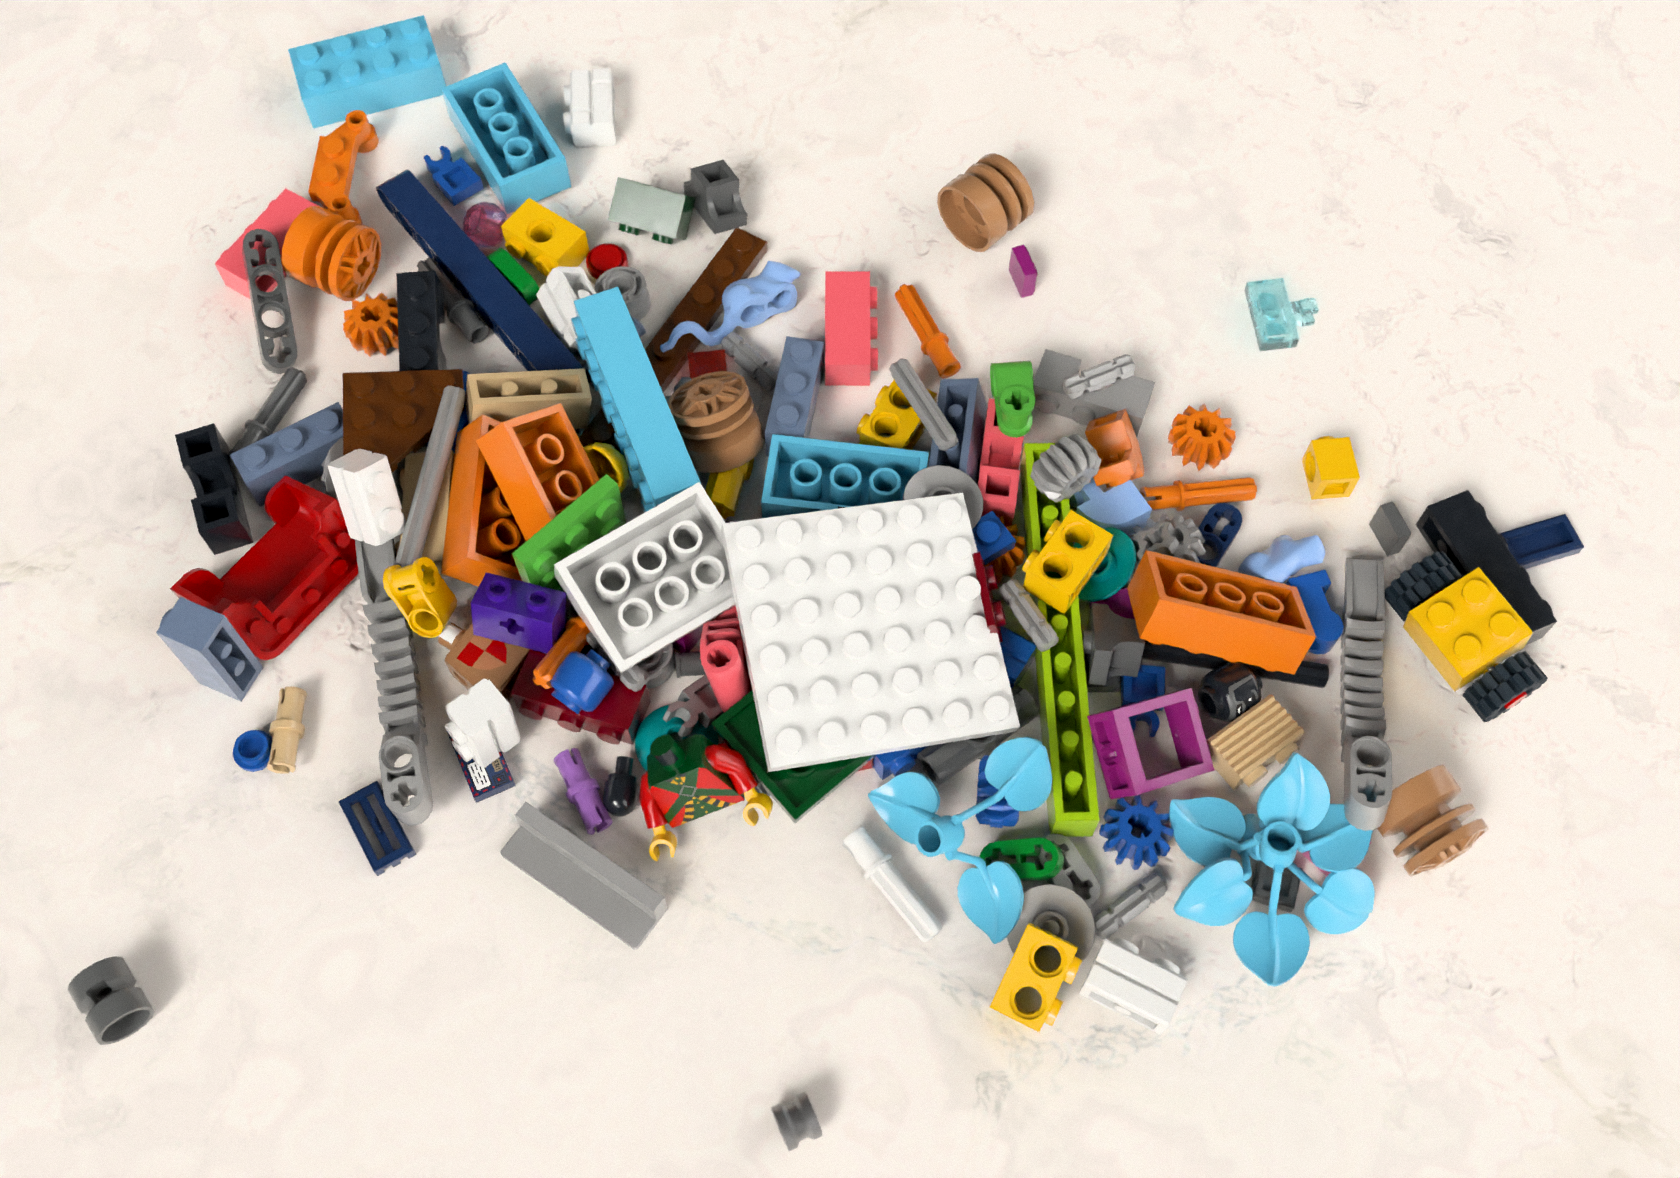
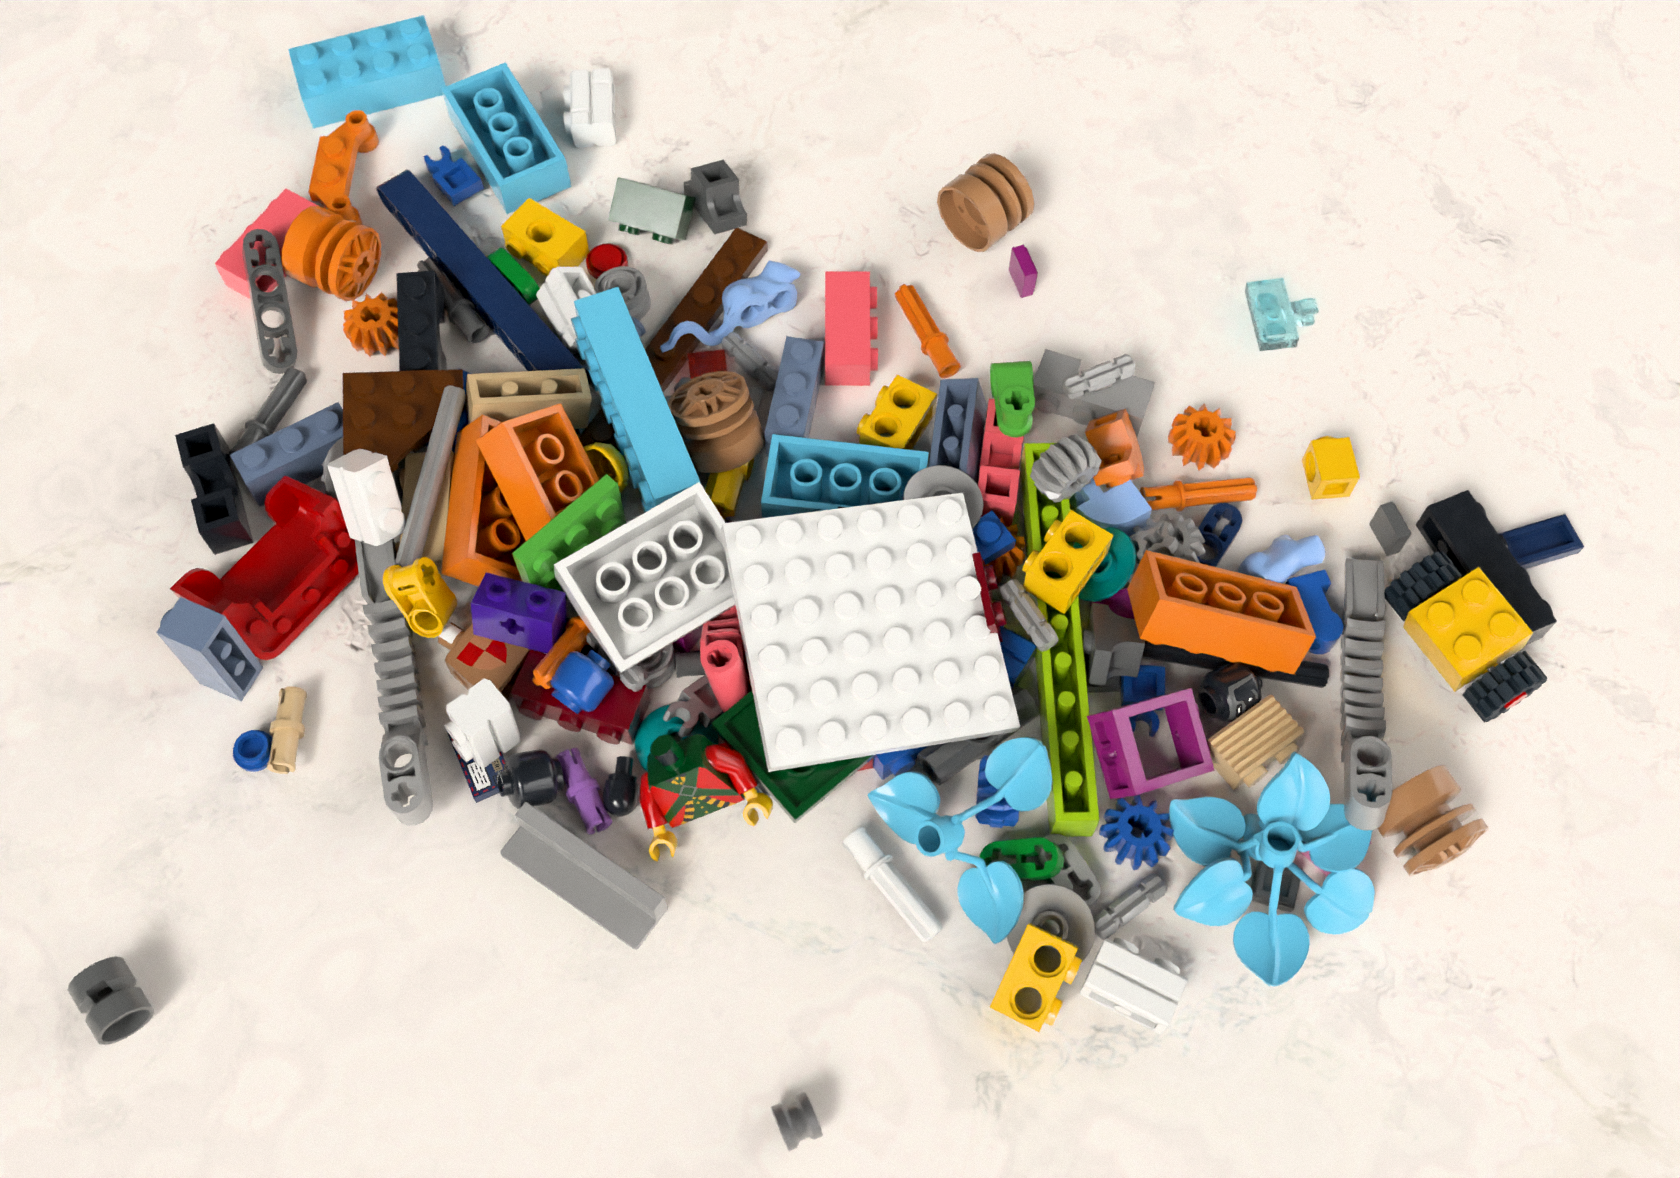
(392, 856): dark blue tile -> none
(484, 224): clear pink piece -> none
(530, 778): none -> black head
(923, 404): light grey axle -> none

